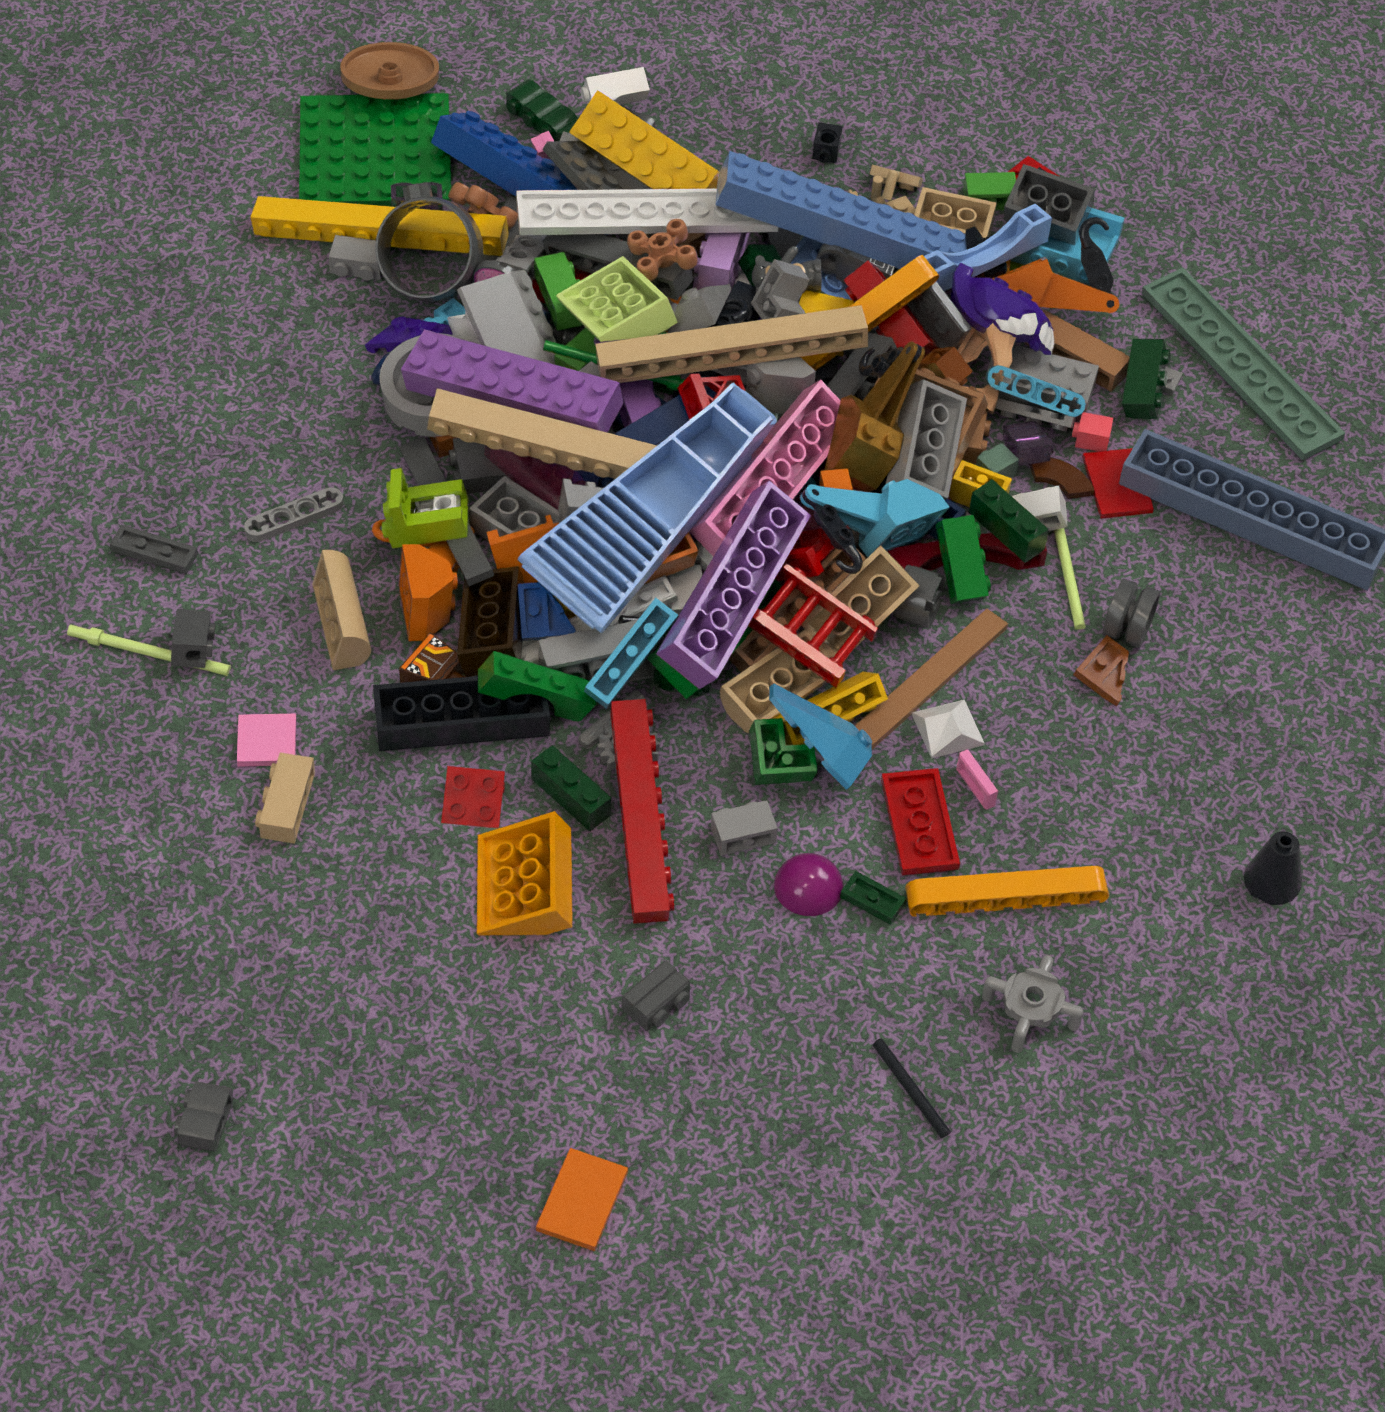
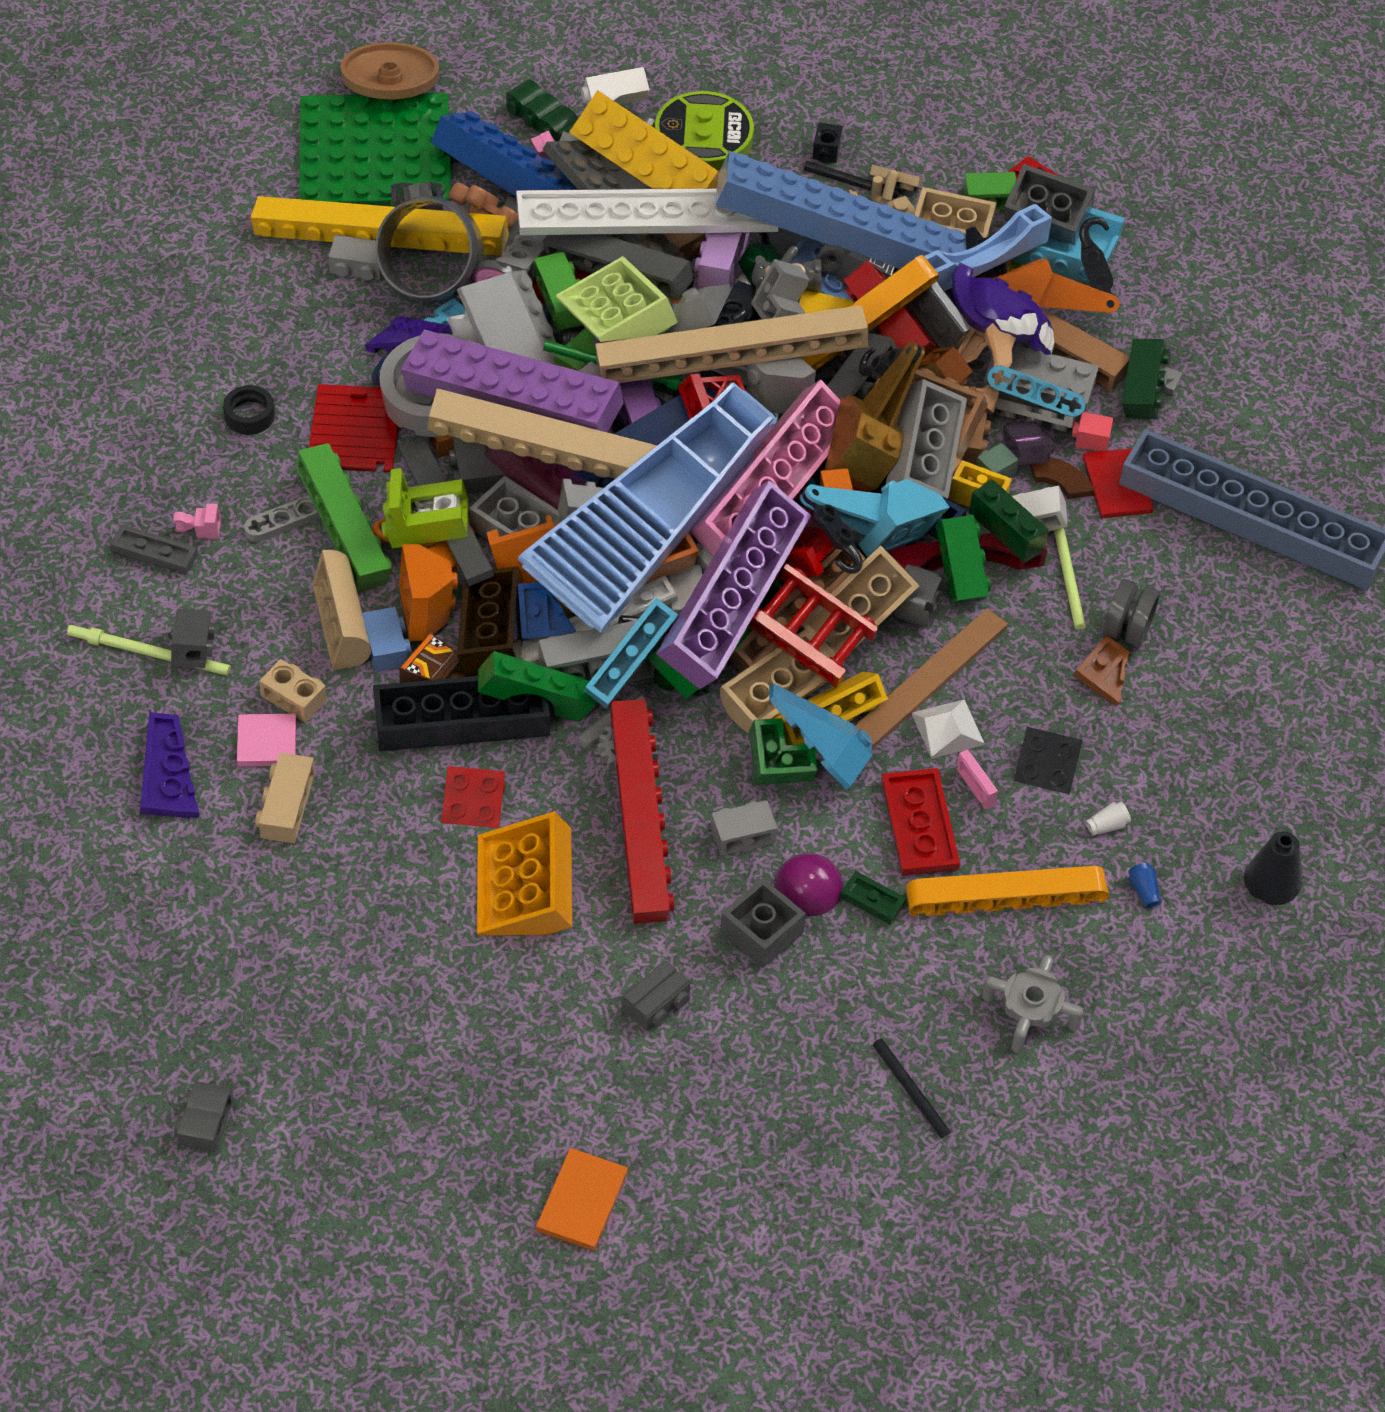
(166, 774): none -> dark purple wing
(205, 522): none -> bright pink piece
(254, 424): none -> black tyre
(288, 687): none -> tan brick
(343, 515): none -> bright green brick
(354, 426): none -> red door
(386, 638): none -> medium blue brick
(571, 788): dark green brick -> none
(662, 249): nougat gear -> none
(707, 125): none -> piece
(762, 922): none -> dark grey brick
(844, 177): none -> black bar
(1048, 760): none -> black hinge
(1109, 819): none -> white cone
(1145, 883): none -> blue cone
(1243, 364): sand green plate -> none

